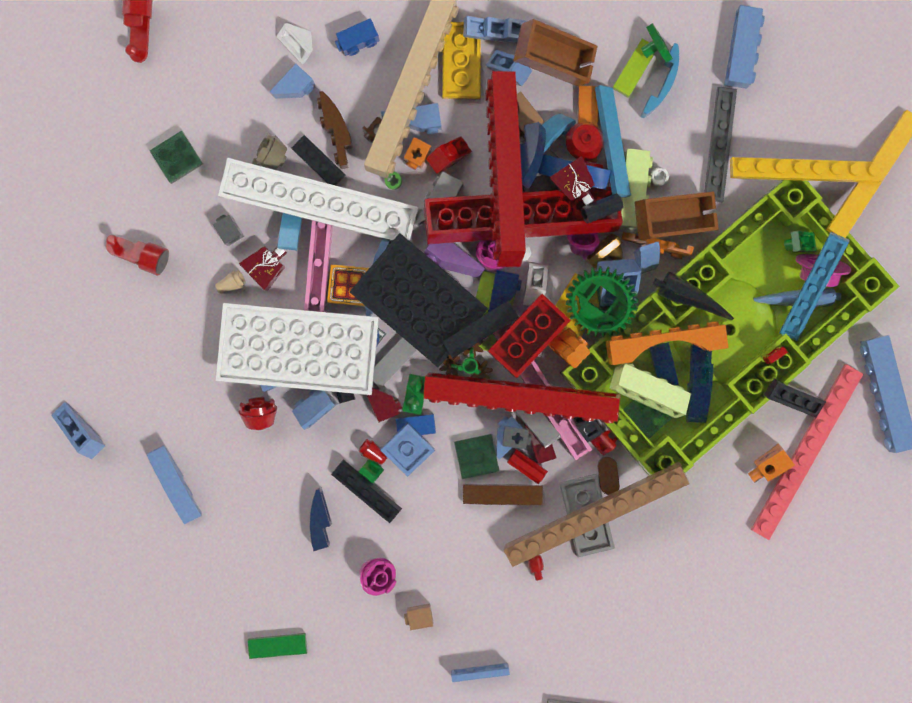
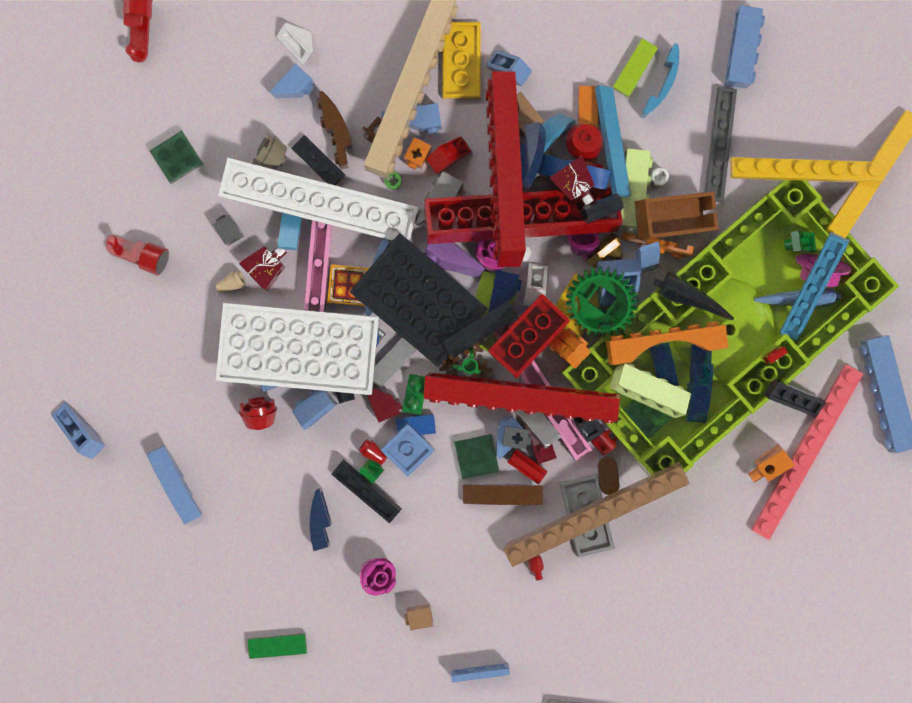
(357, 38): blue brick -> none
(492, 28): medium blue slope -> none
(555, 52): dark orange piece -> none
(656, 45): green tile -> none

